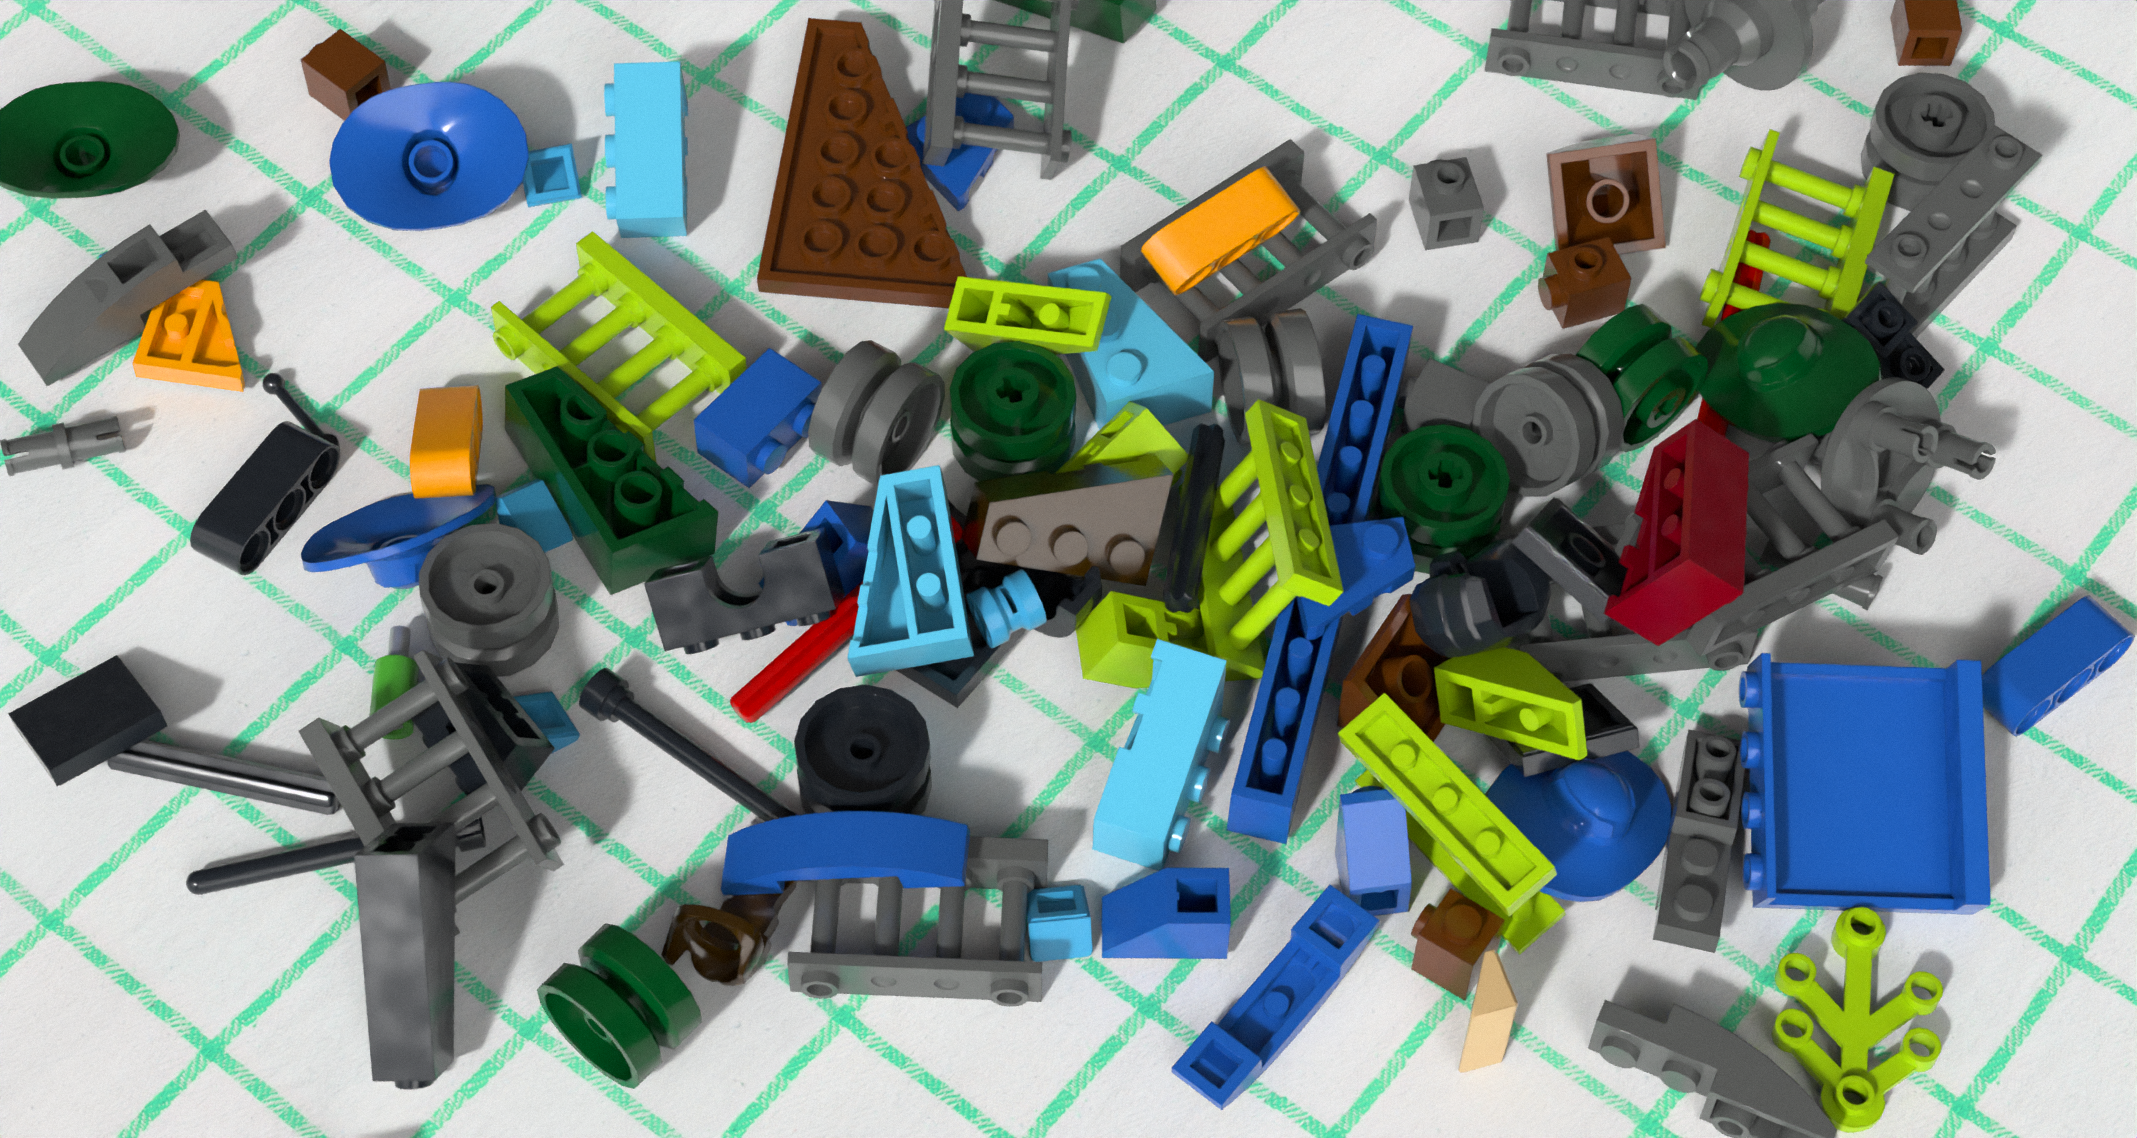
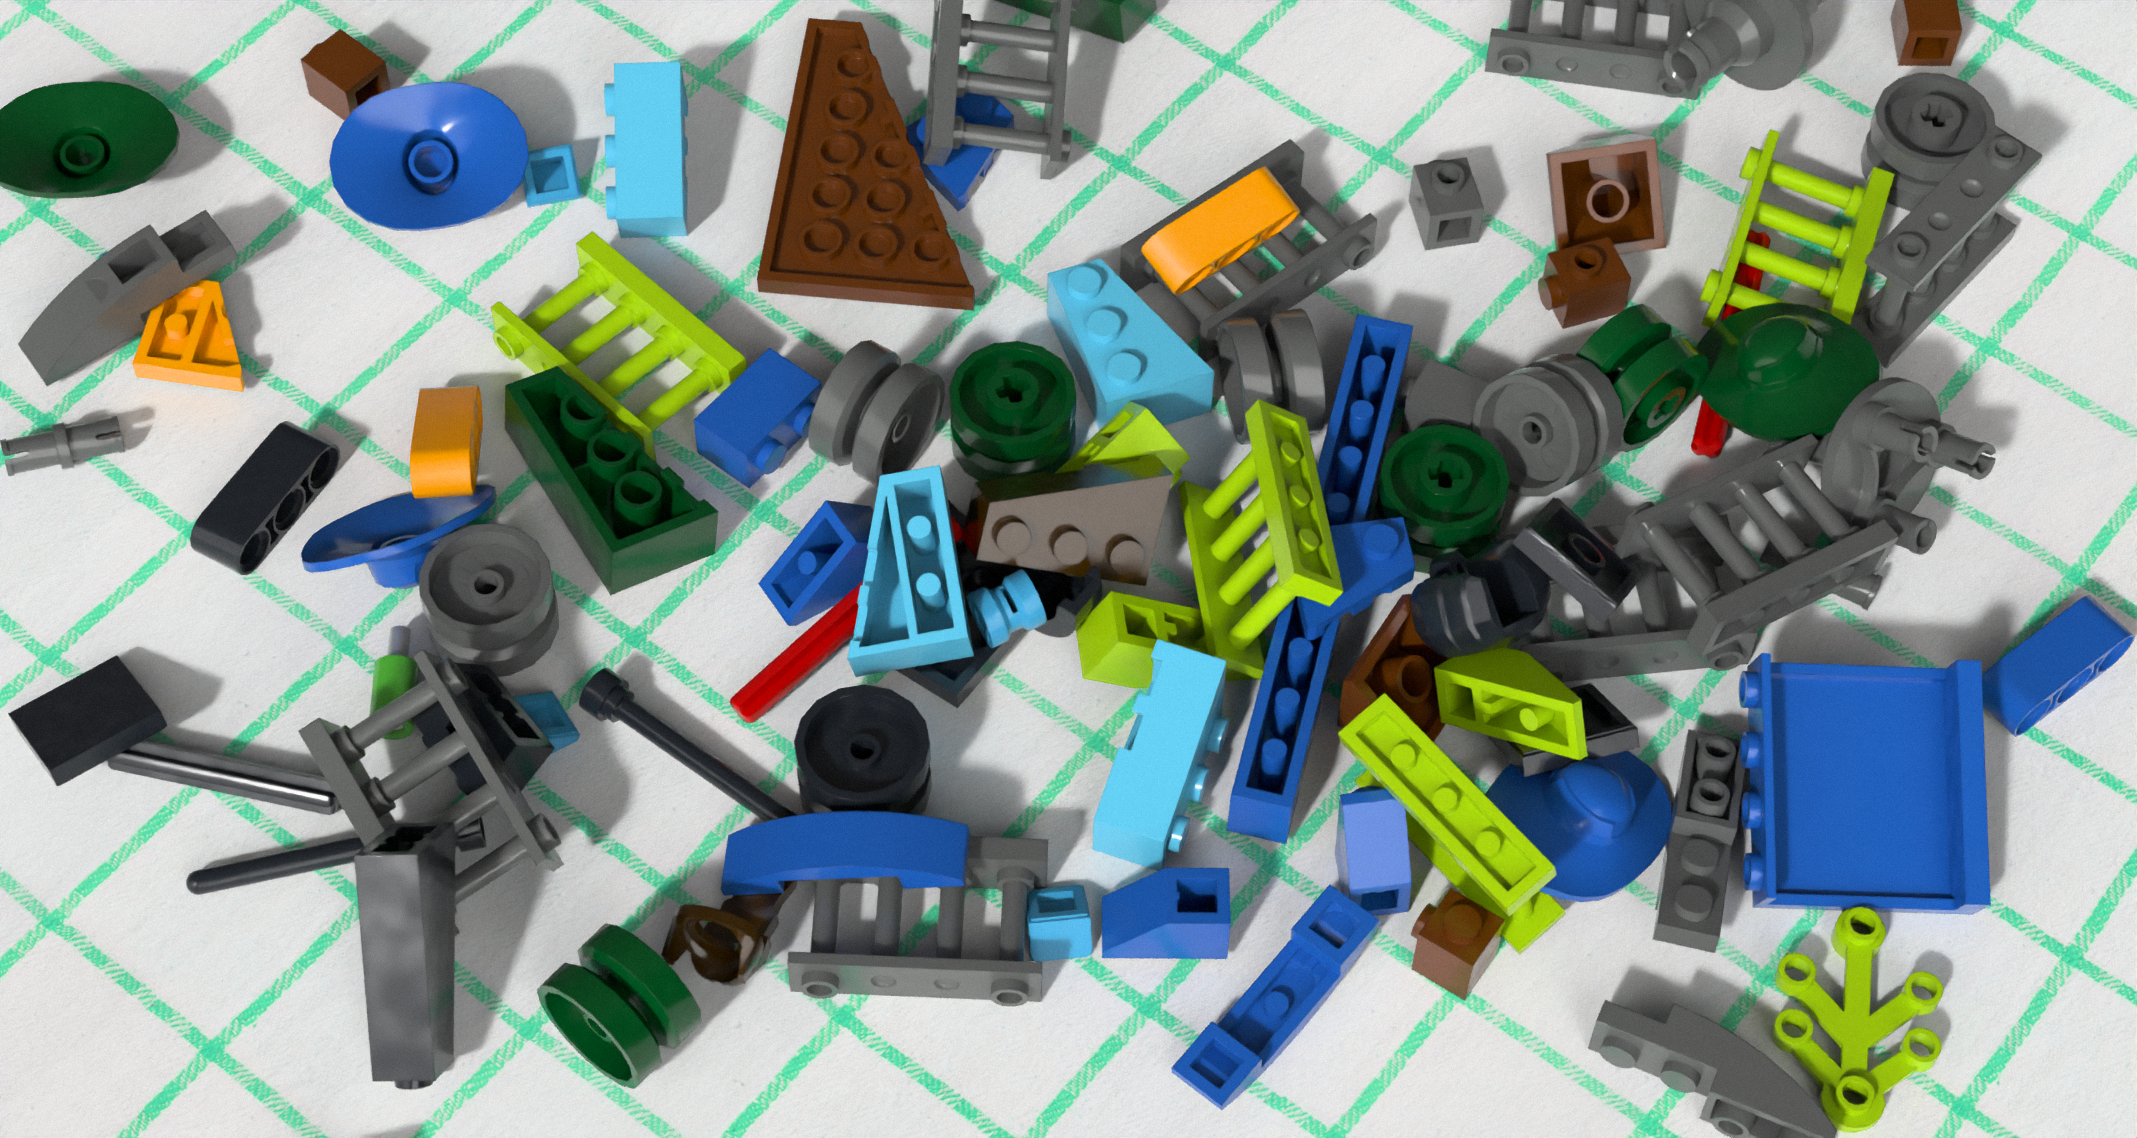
(274, 385): black hinge -> none
(535, 513): dark azure slope -> none
(698, 608): black arch -> none
(1033, 314): lime slope -> none
(1194, 518): black axle -> none
(1490, 1017): tan slope -> none
(1689, 537): dark red wedge -> none
(1888, 327): black slope -> none

